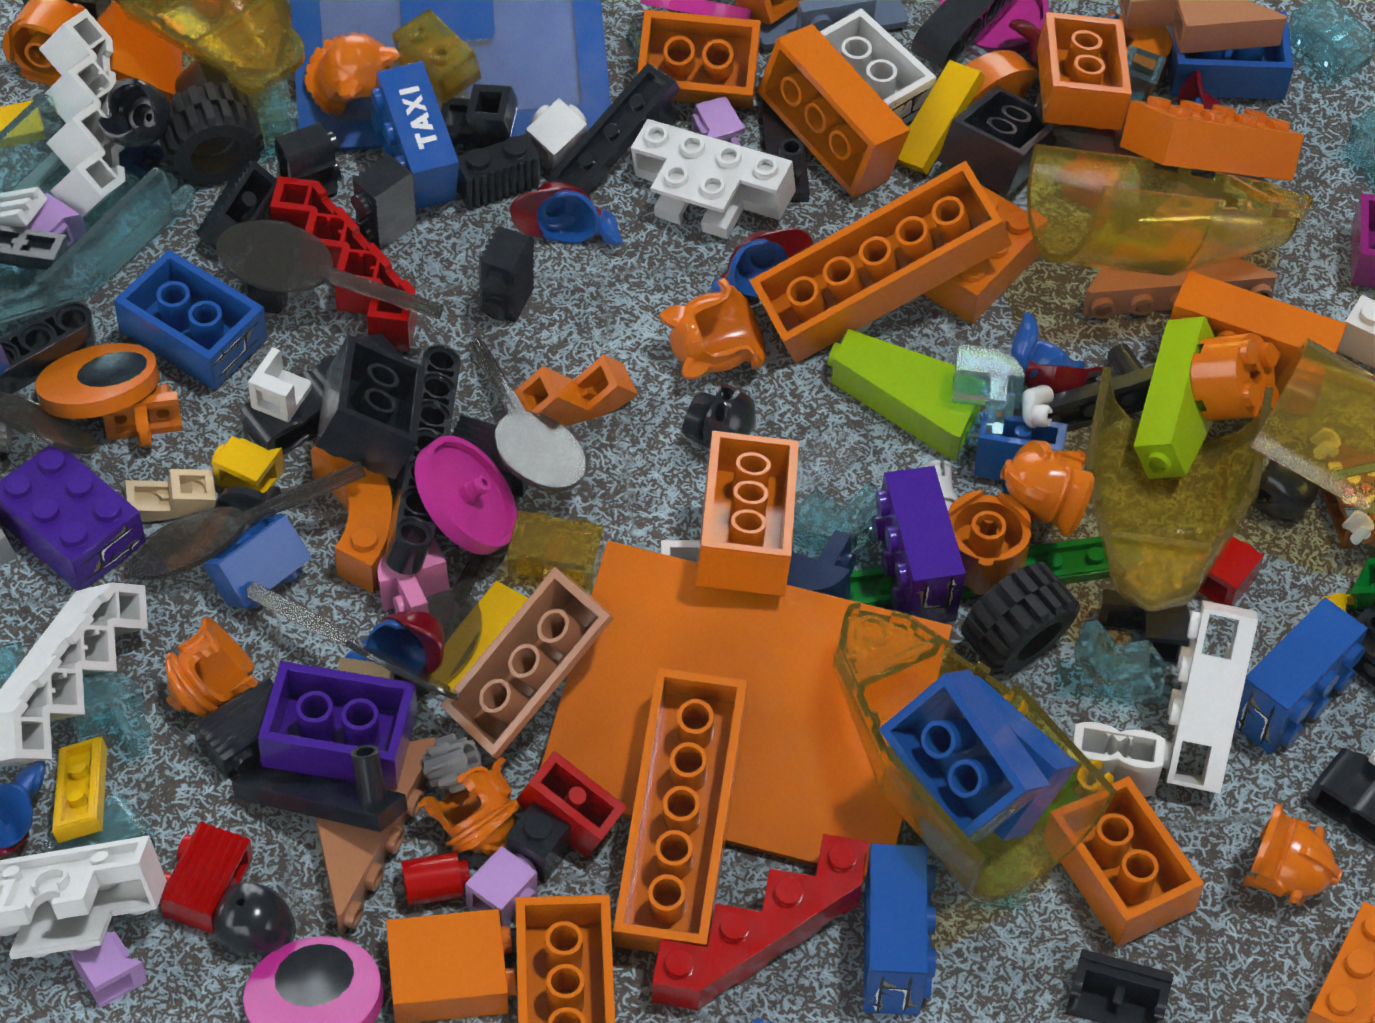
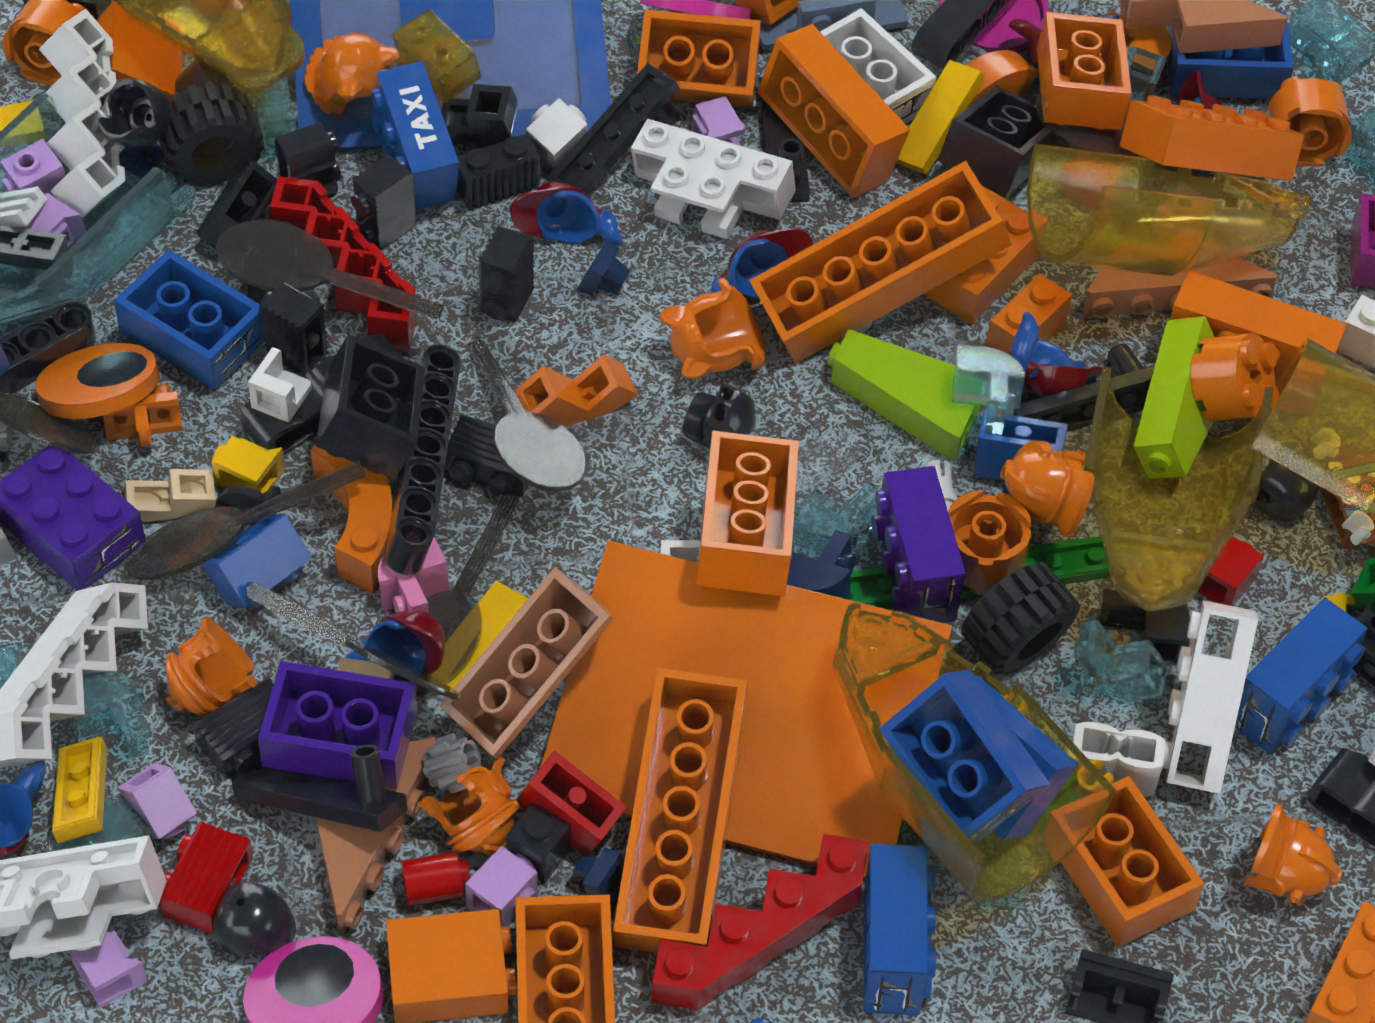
(32, 168): none -> lavender brick
(159, 800): none -> lavender brick
(295, 327): none -> black brick
(465, 495): dark pink piece -> none
(550, 542): clear yellow brick -> none
(601, 874): none -> dark blue tile
(605, 272): none -> dark blue tile
(1035, 406): white arm -> none
(1043, 300): none -> orange brick
(1318, 112): none -> orange brick

